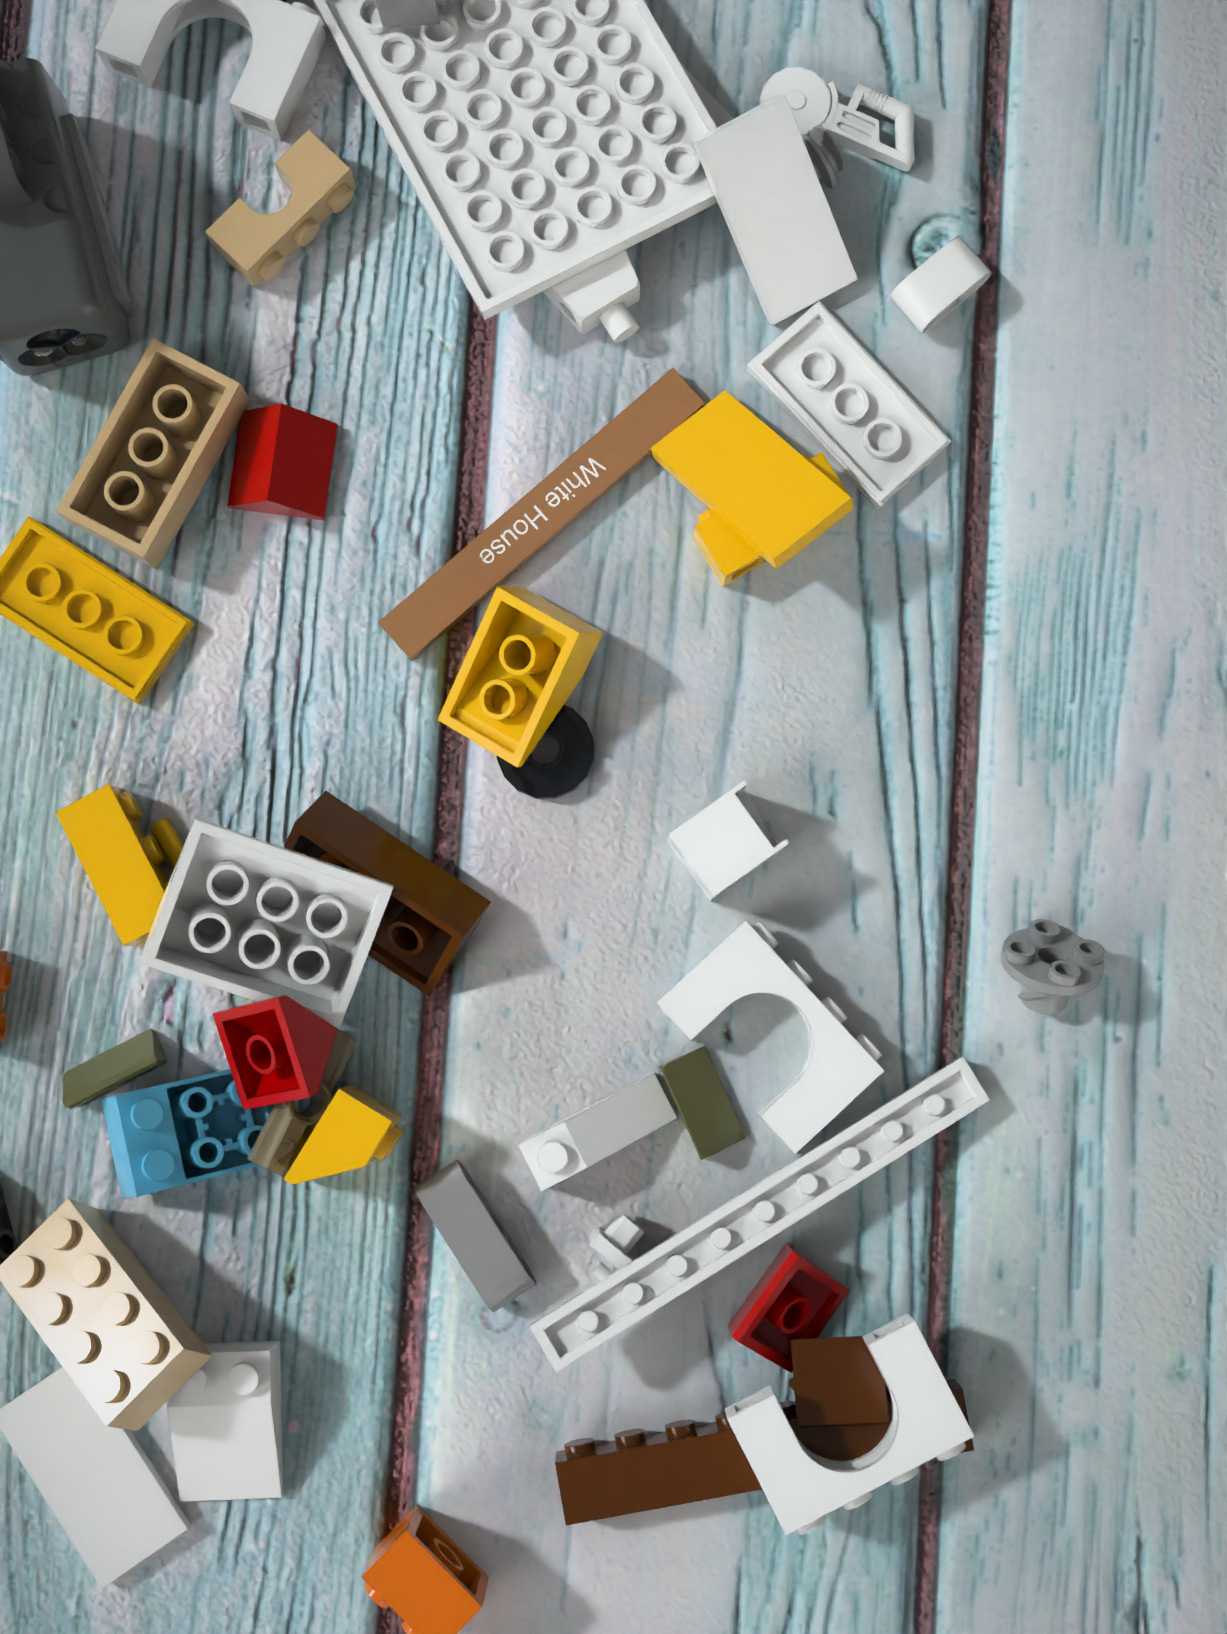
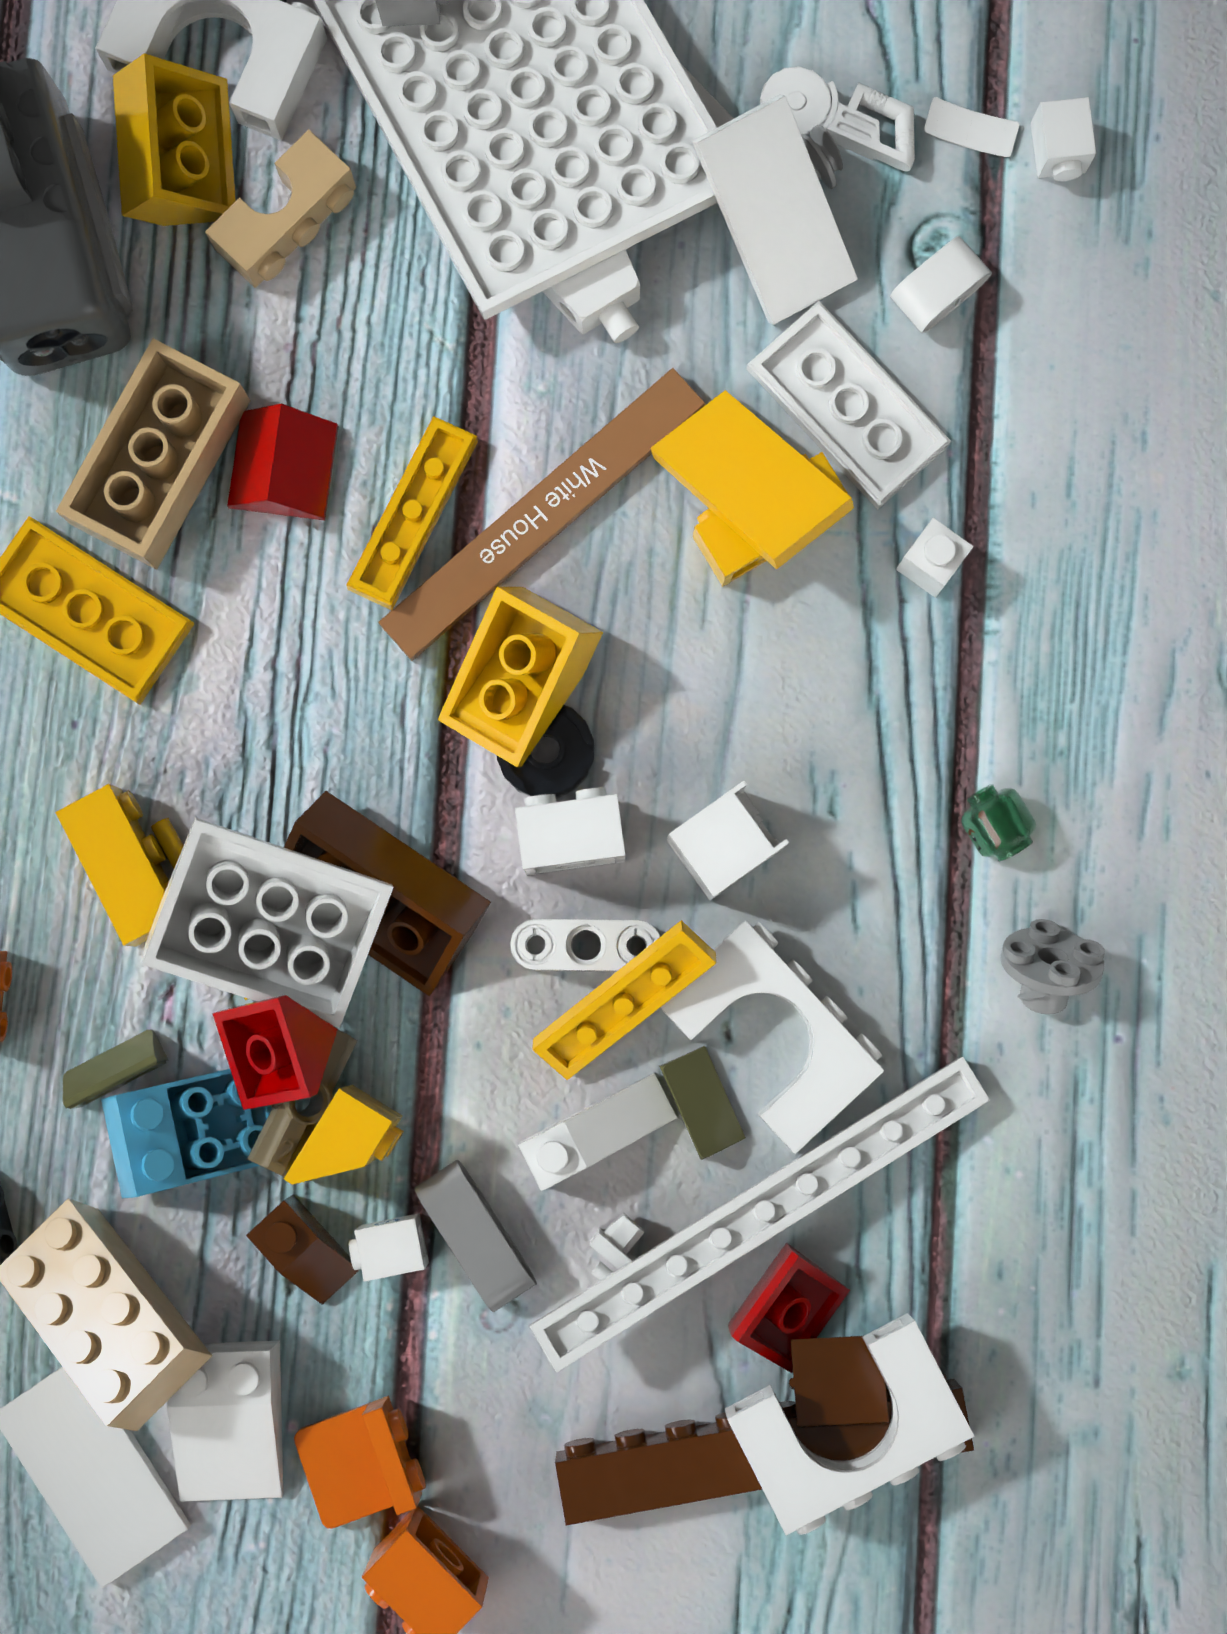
(173, 143): none -> yellow slope
(302, 1250): none -> reddish brown slope
(360, 1463): none -> orange bracket
(389, 1247): none -> white brick
(412, 513): none -> yellow tile
(560, 936): none -> white piece
(570, 832): none -> white brick
(624, 1000): none -> yellow plate
(934, 557): none -> white brick
(971, 128): none -> white sticker
(998, 822): none -> clear green head
(1063, 138): none -> white brick

